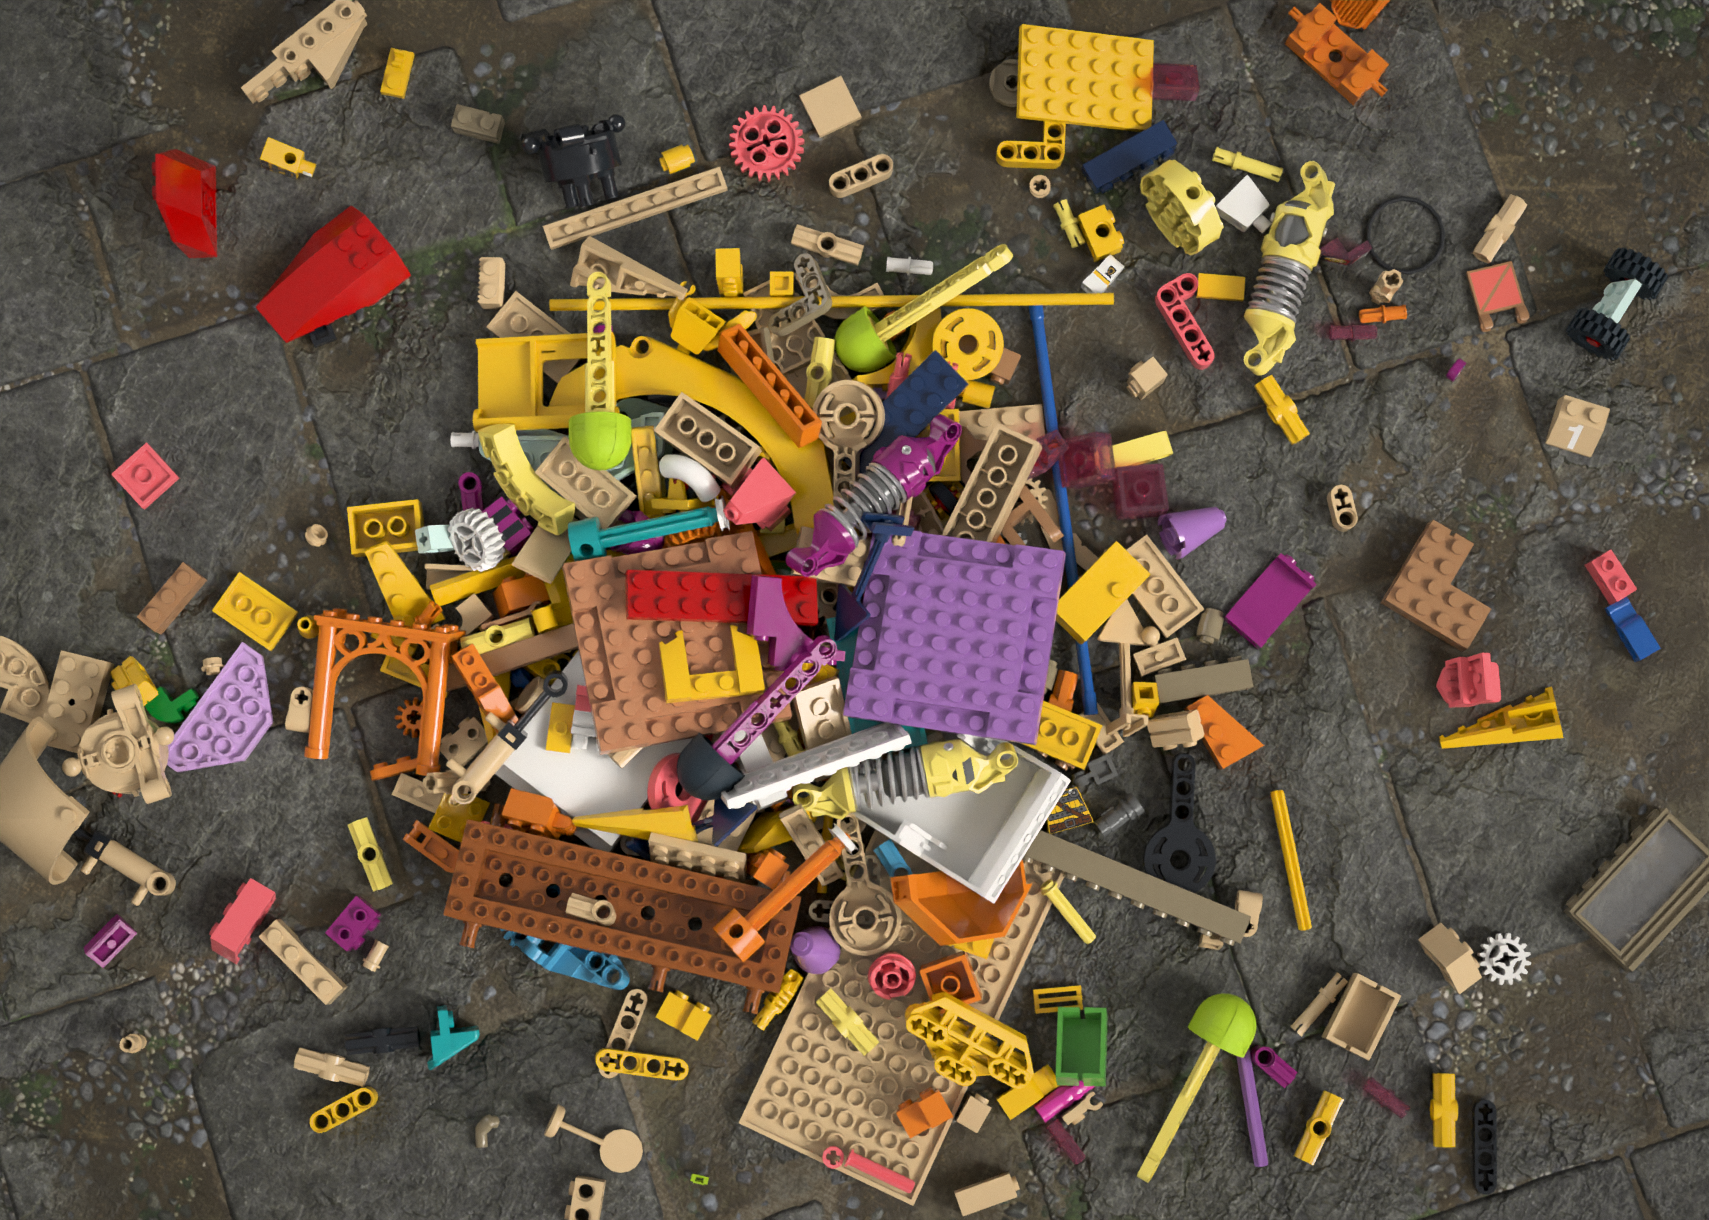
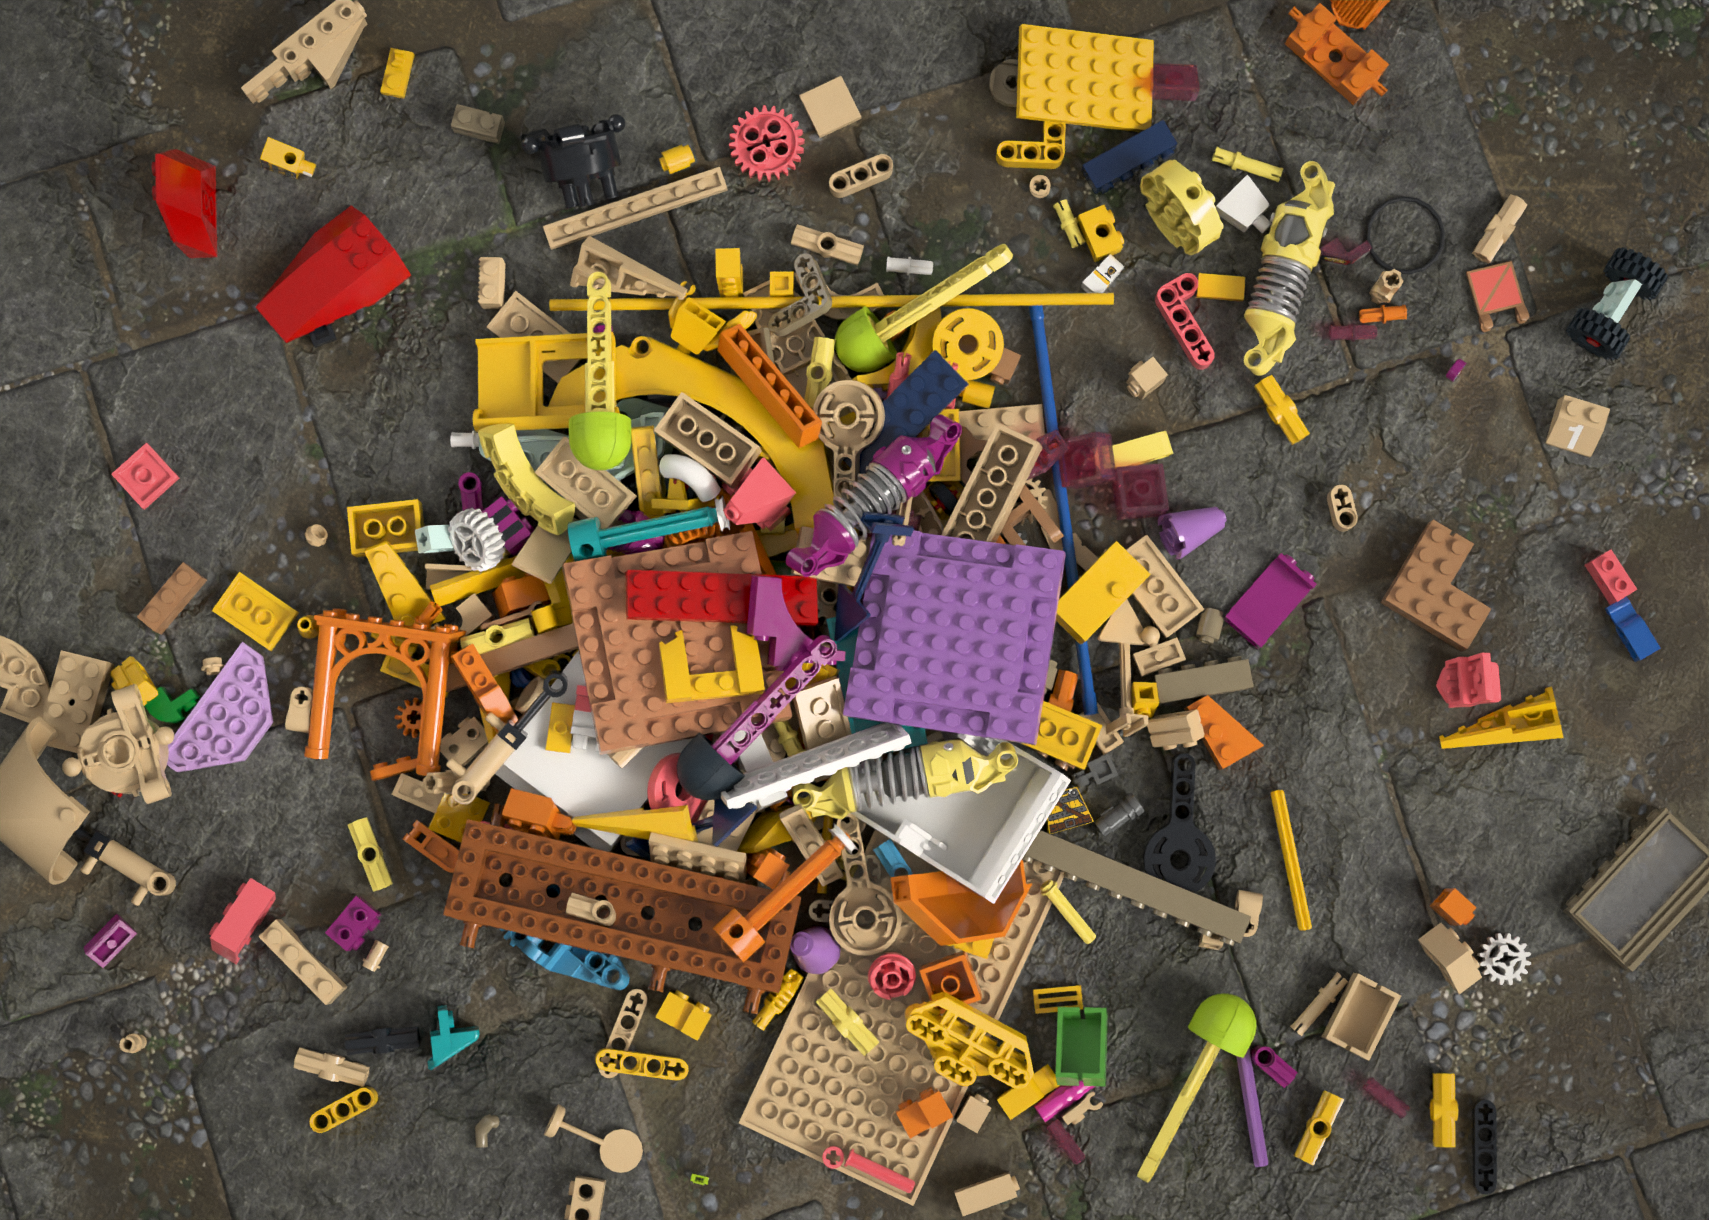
(1453, 907): none -> orange brick

